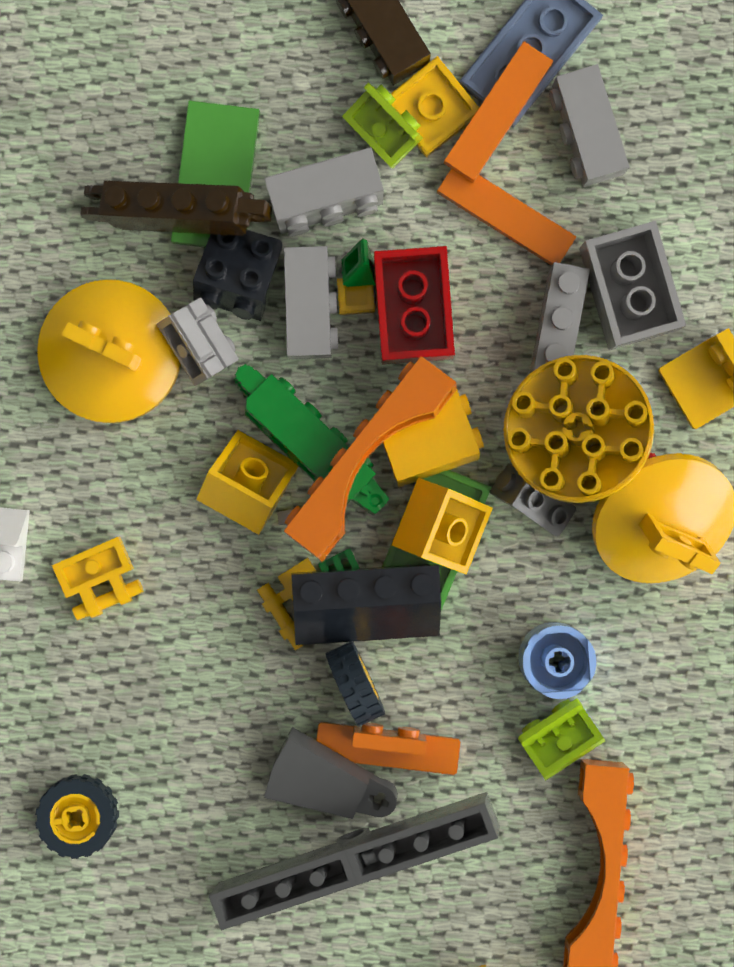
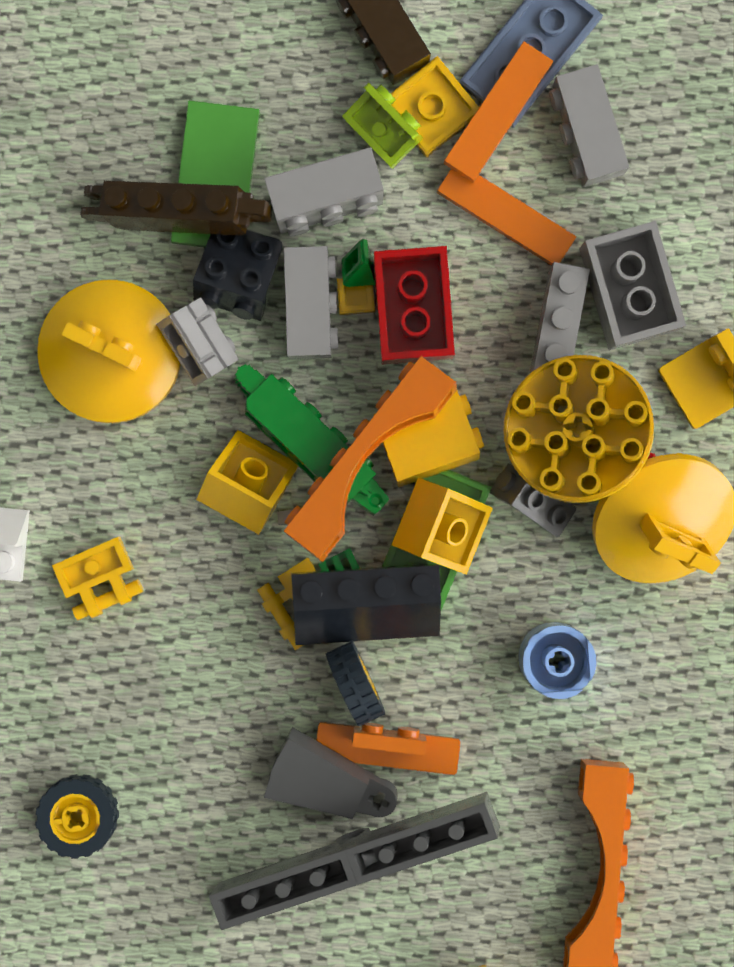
(560, 738): lime bracket -> none

